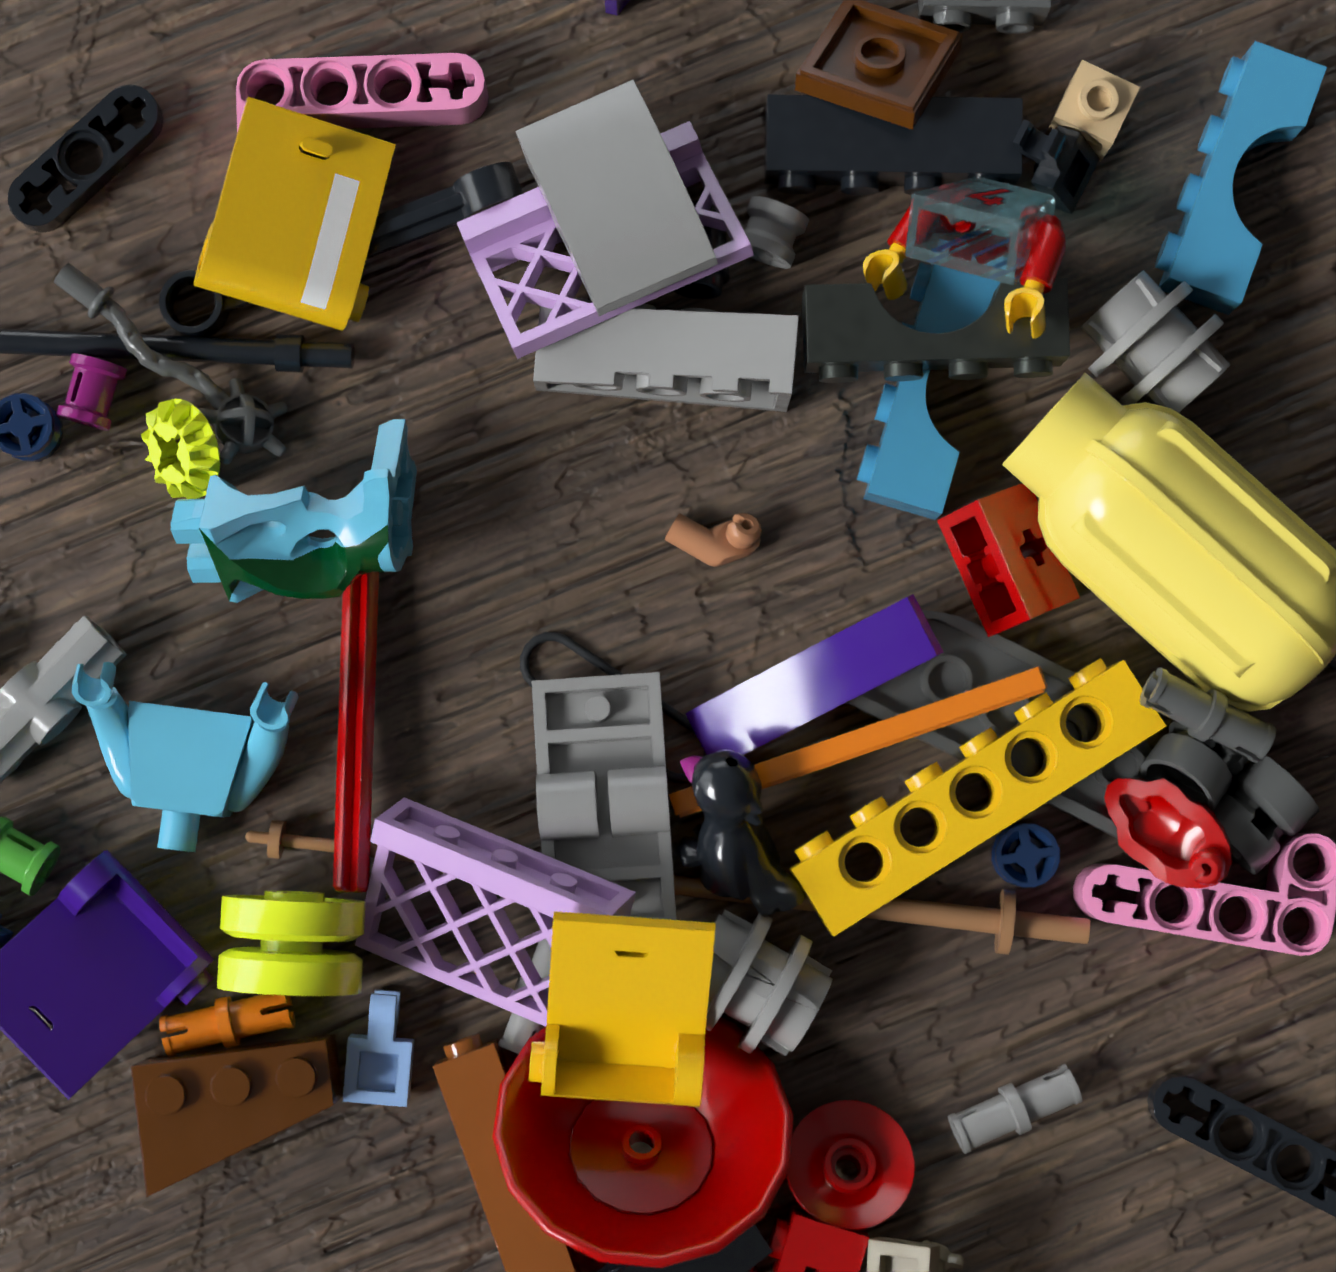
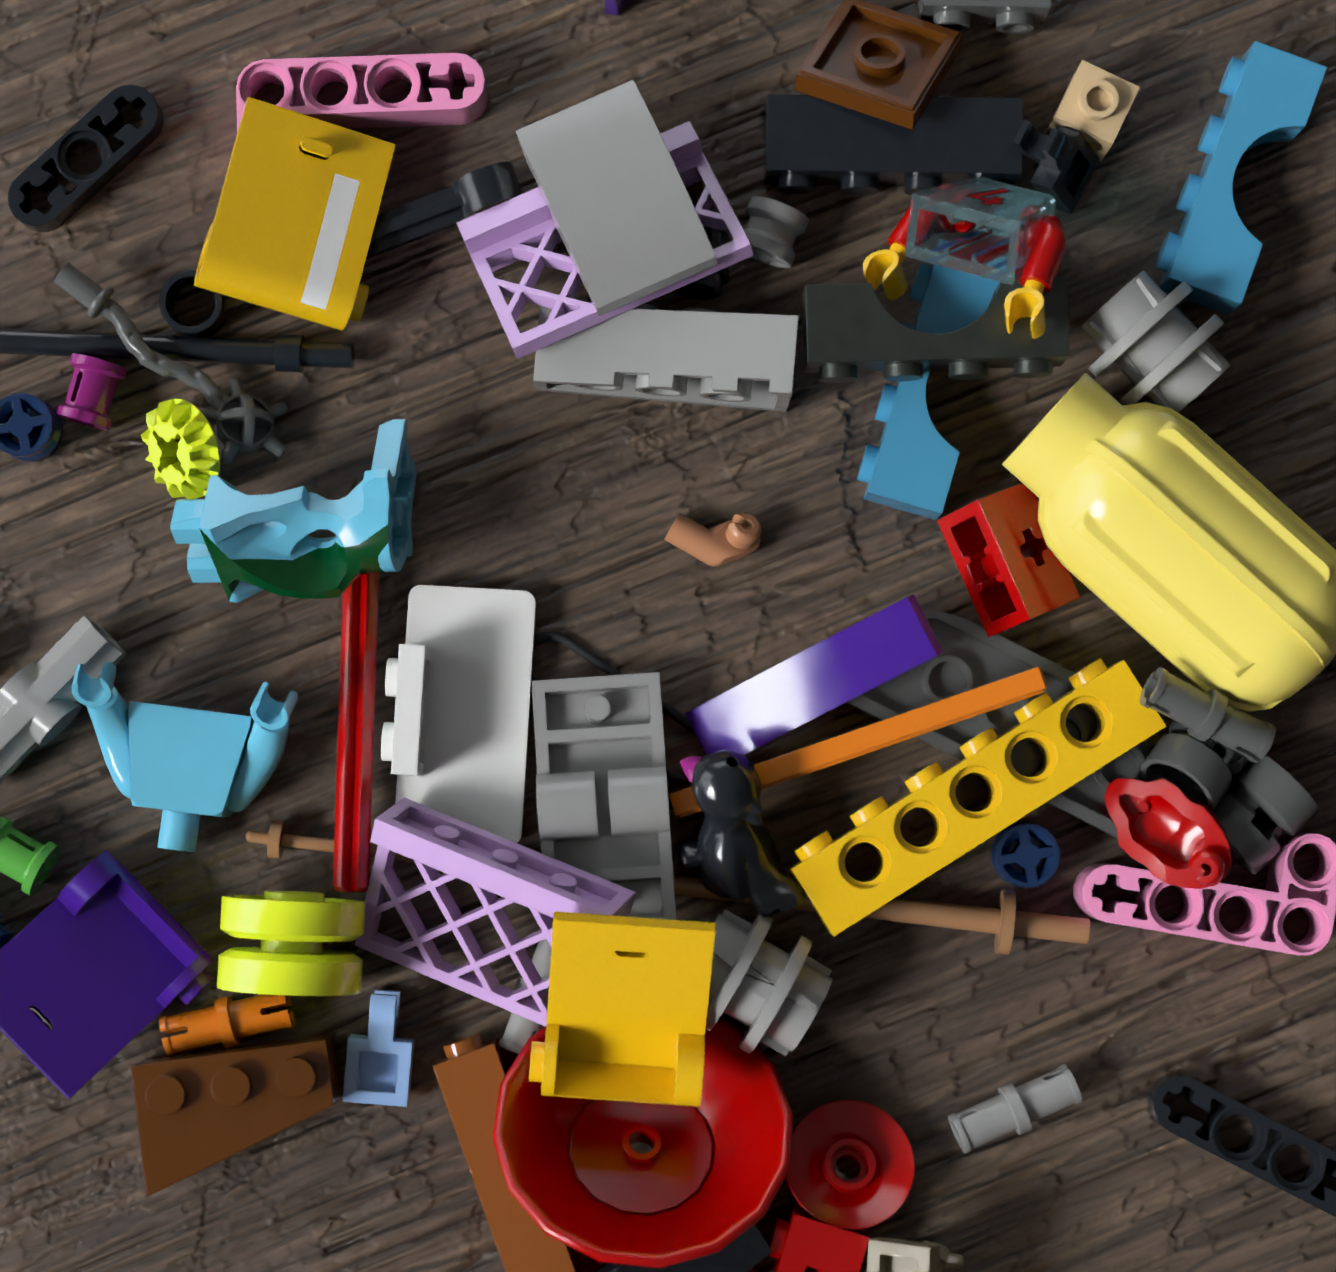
(463, 704): none -> white bracket

